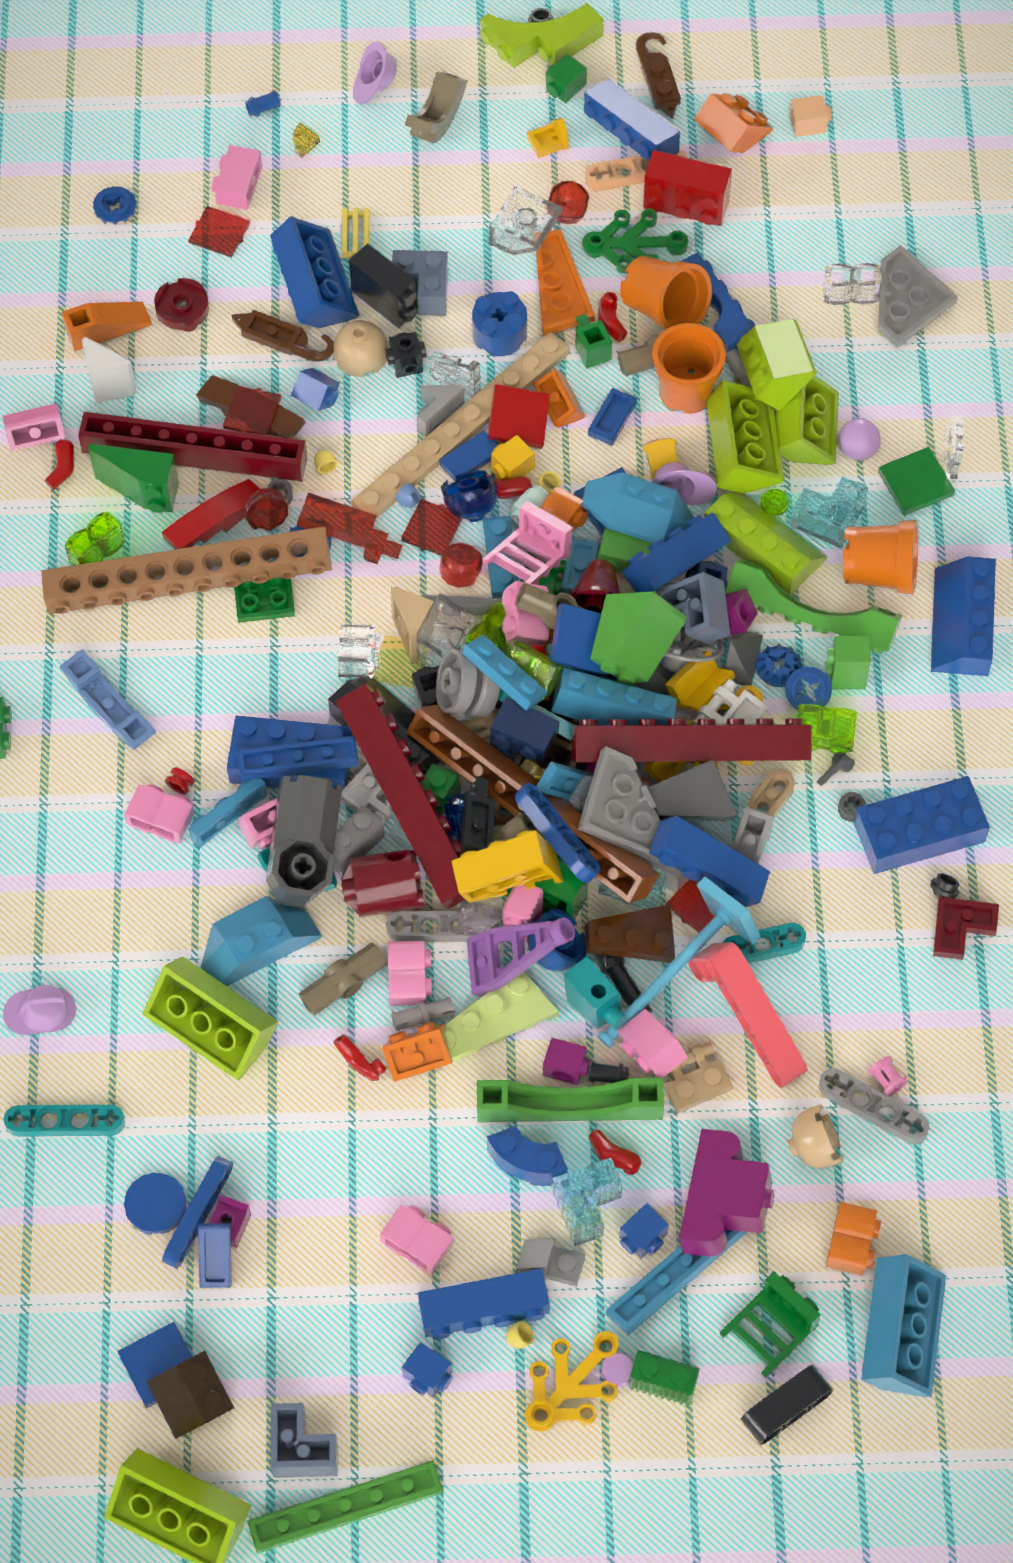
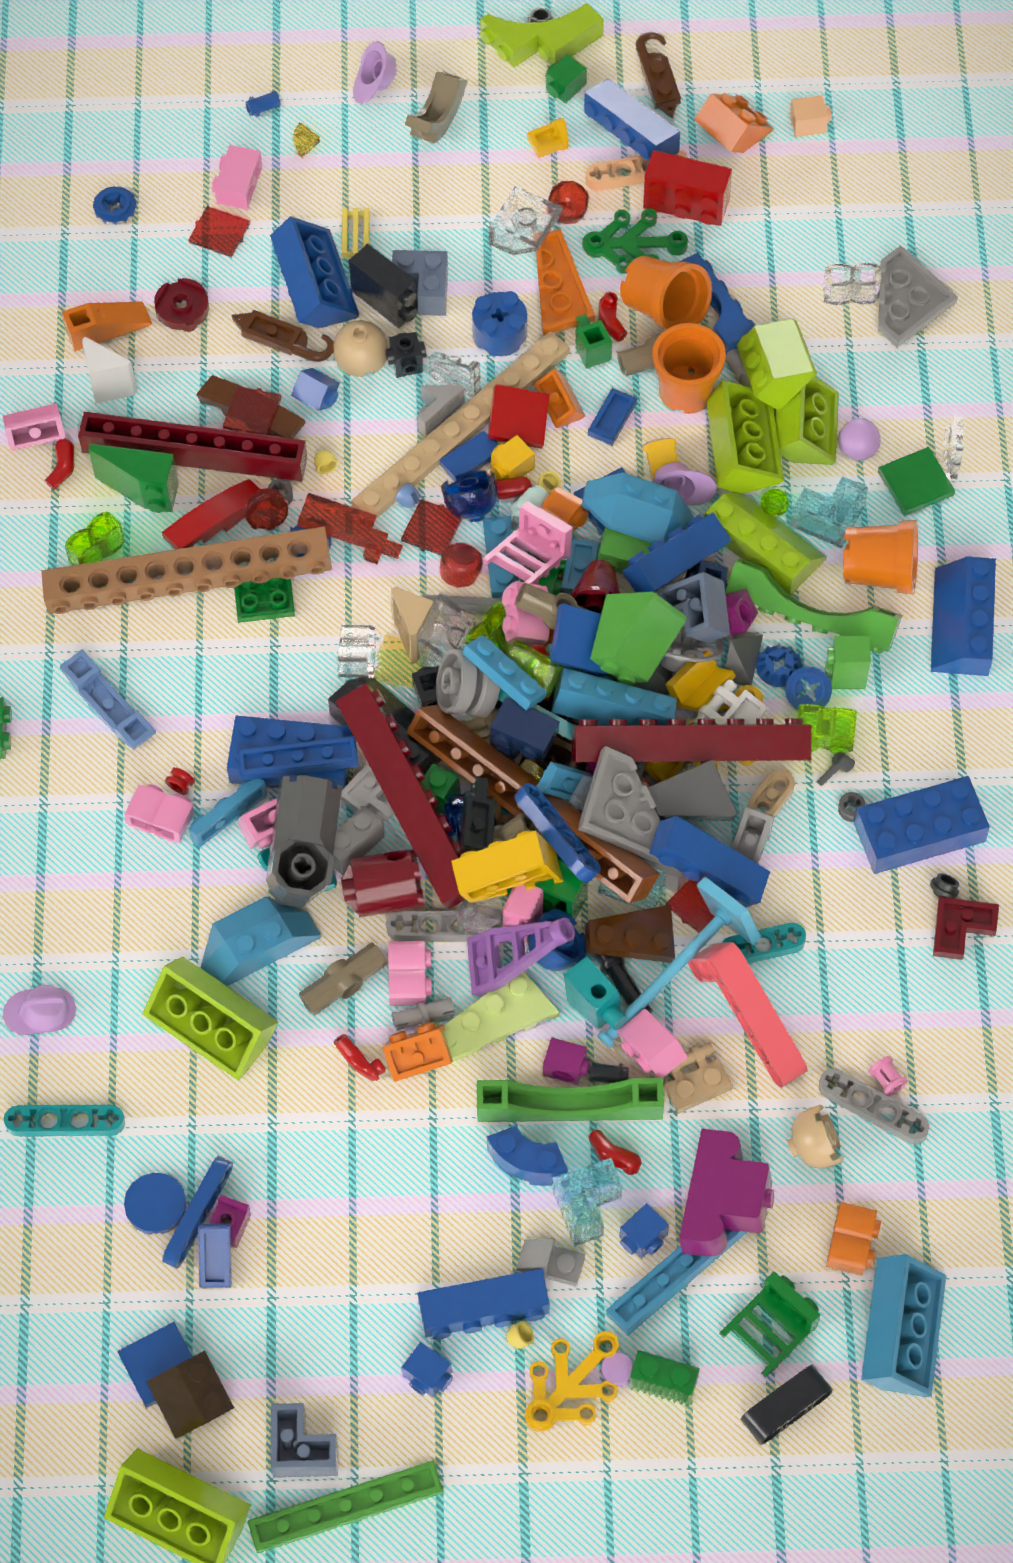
(417, 1238): bright pink brick -> none

